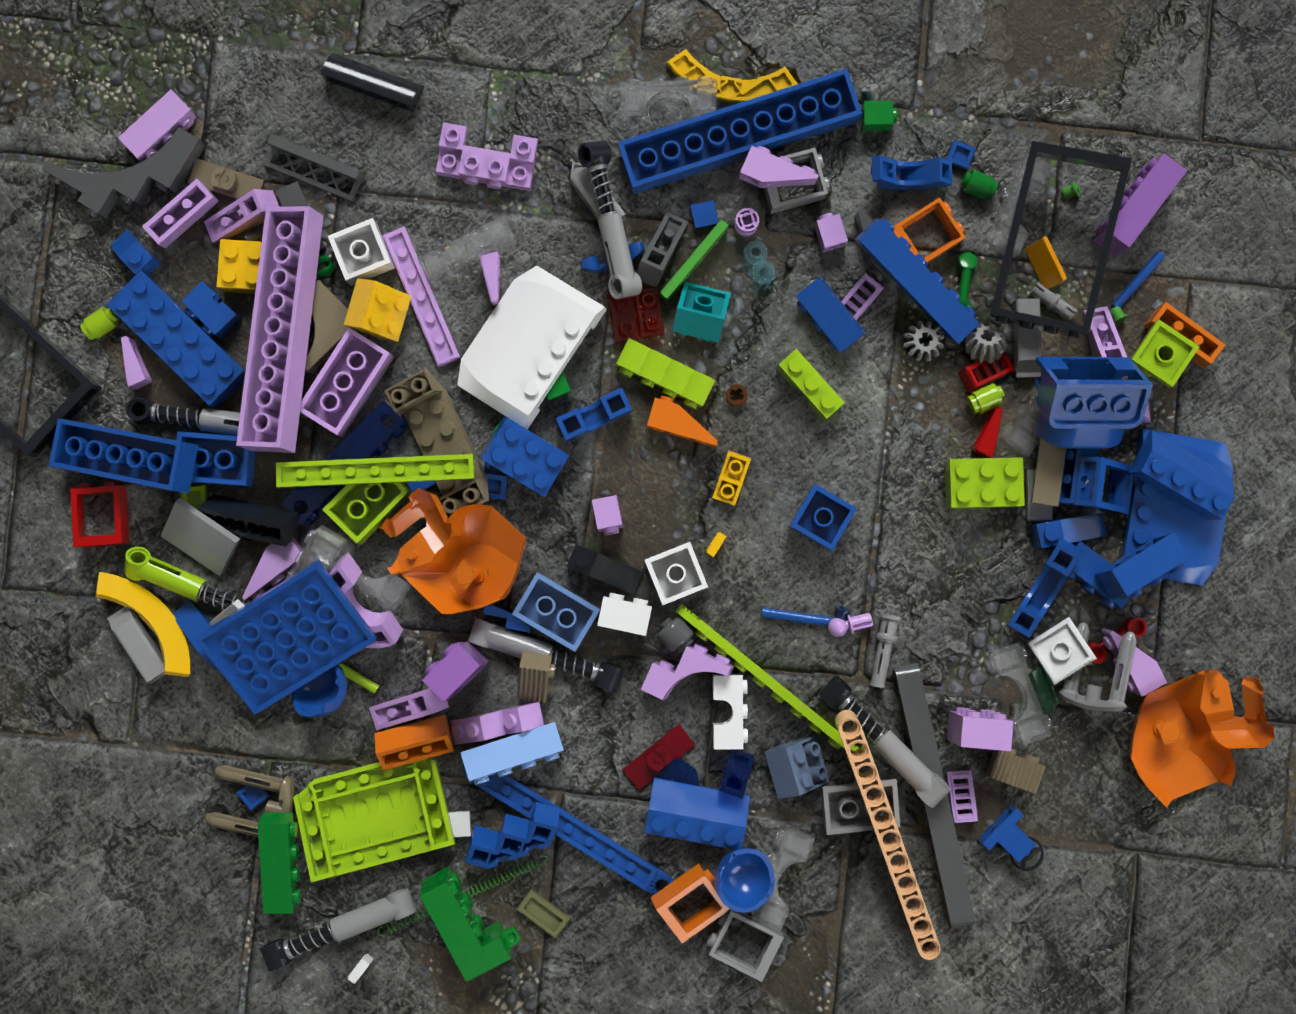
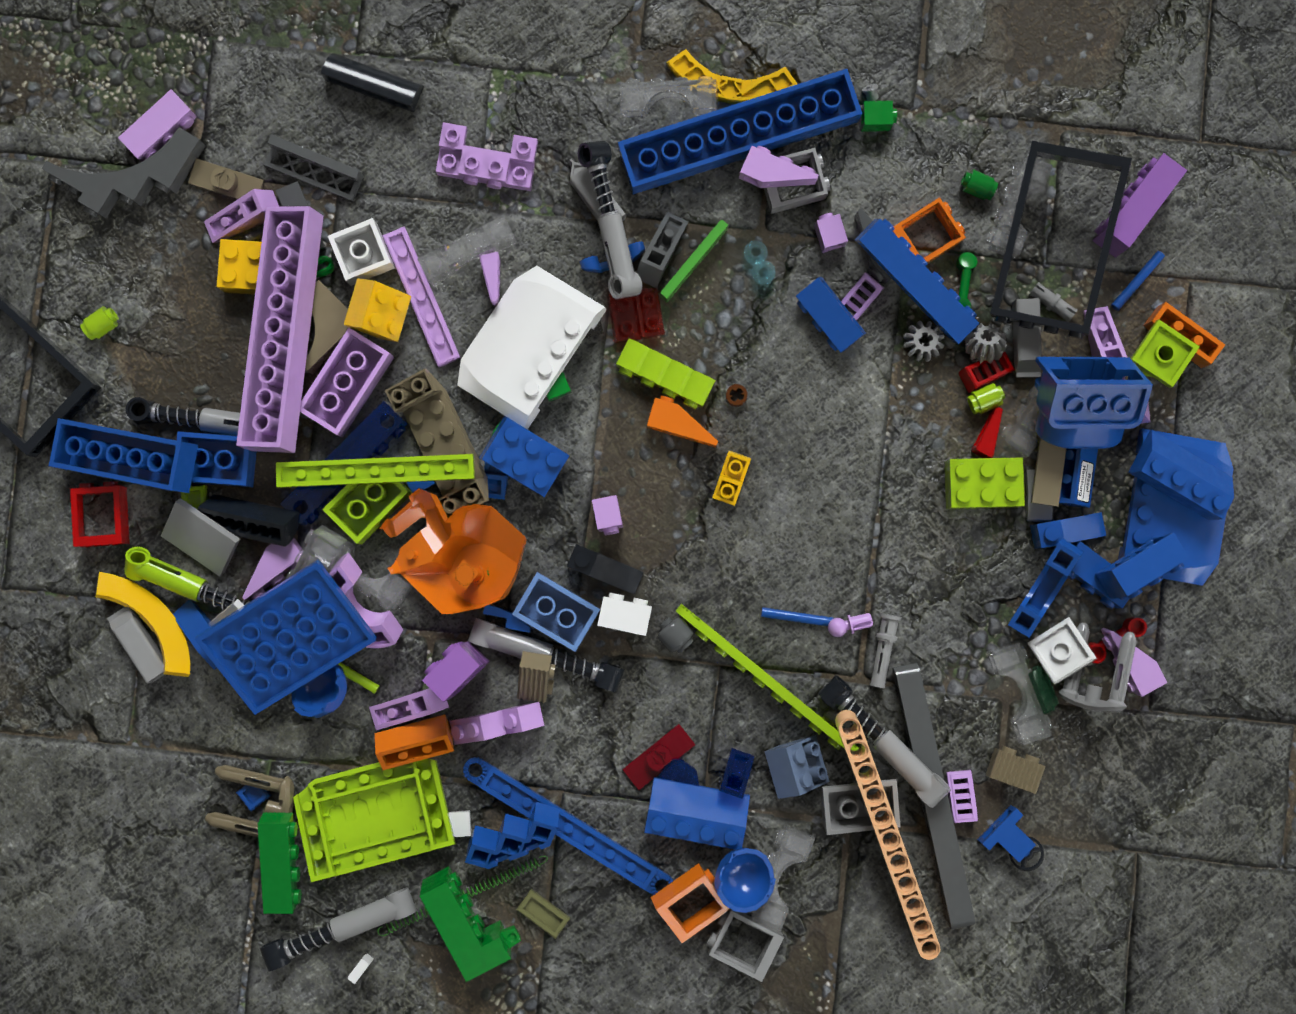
(134, 253): blue slope -> none
(135, 368): lavender slope -> none
(178, 339): blue brick -> none
(180, 213): lavender brick -> none
(205, 305): blue brick -> none
(511, 752): light blue brick -> none
(594, 416): blue arch -> none
(663, 678): lavender arch -> none
(676, 573): white brick -> none
(701, 312): teal slope -> none
(704, 214): blue tile -> none
(715, 544): yellow tile -> none
(731, 732): white arch -> none
(743, 226): lavender wheel -> none
(809, 382): lime arch -> none
(822, 517): blue brick -> none
(841, 612): dark blue piece -> none
(911, 175): blue arch -> none
(960, 155): blue tile -> none
(980, 729): lavender brick -> none
(1045, 263): light orange slope -> none
(1071, 191): bright green piece -> none
(1091, 494): blue window -> none
(1118, 315): bright green piece -> none
(1187, 733): orange piece -> none

